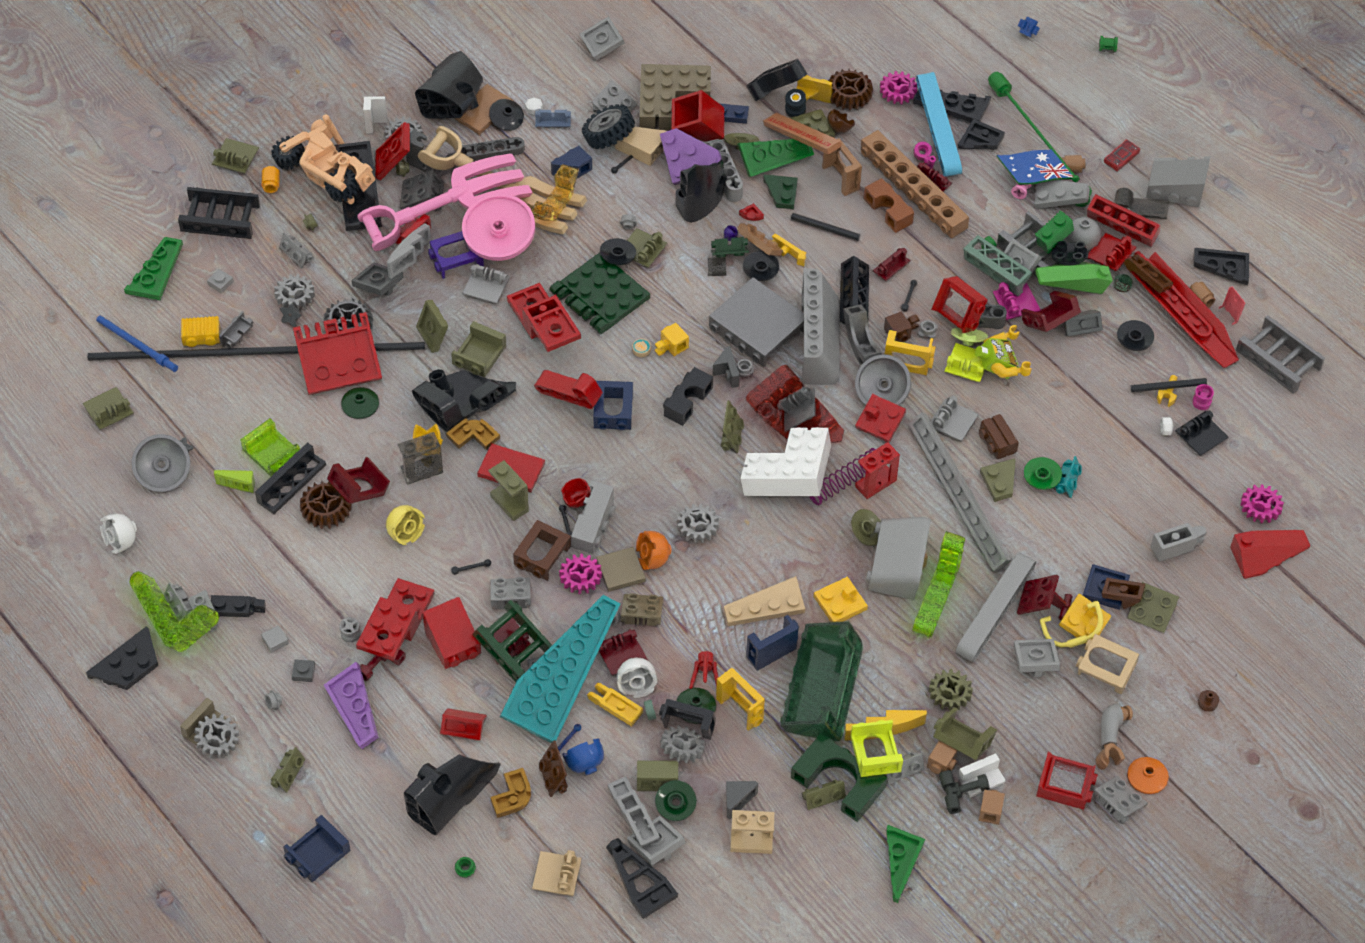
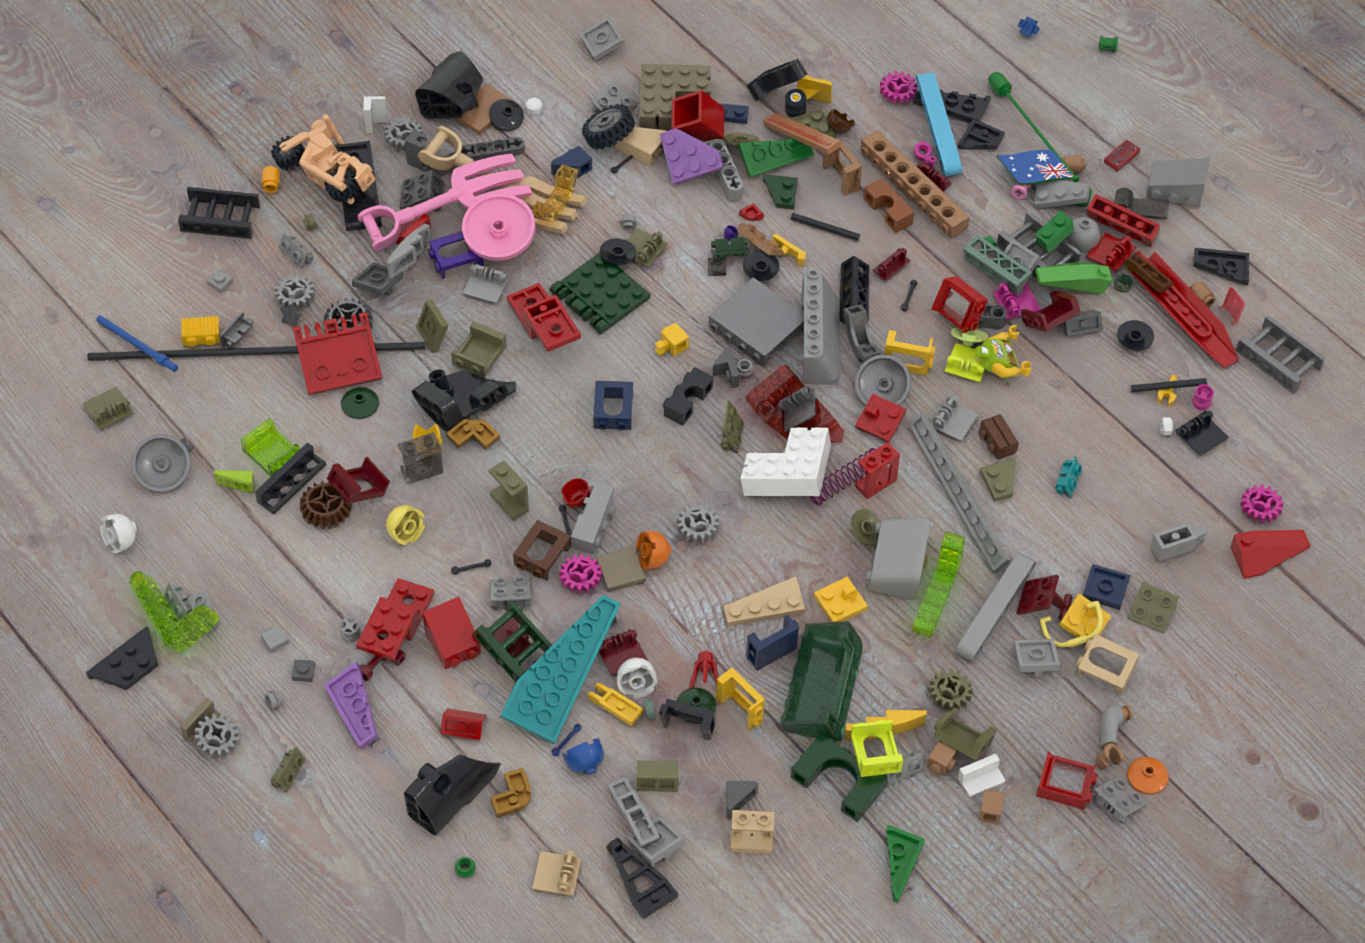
(156, 271): green wing -> none
(234, 155): olive hinge -> none
(237, 605): black hinge -> none
(317, 849): dark blue panel -> none
(392, 151): red tile -> none
(402, 168): olive plate -> none
(525, 465): red tile -> none
(546, 118): sand blue hinge -> none
(553, 770): reddish brown hinge -> none
(580, 392): red beam -> none
(641, 347): tan tile -> none
(641, 607): dark tan hinge -> none
(675, 790): dark green dish -> none
(682, 744): light grey gear -> none
(700, 190): black panel -> none
(827, 794): olive hinge -> none
(850, 84): reddish brown gear -> none
(902, 326): reddish brown brick -> none
(928, 329): light grey plate -> none
(954, 790): pearl dark grey bar -> none
(1042, 467): green dish -> none
(1070, 253): black dish -> none
(1125, 591): reddish brown slope -> none
(1208, 700): reddish brown tile -> none

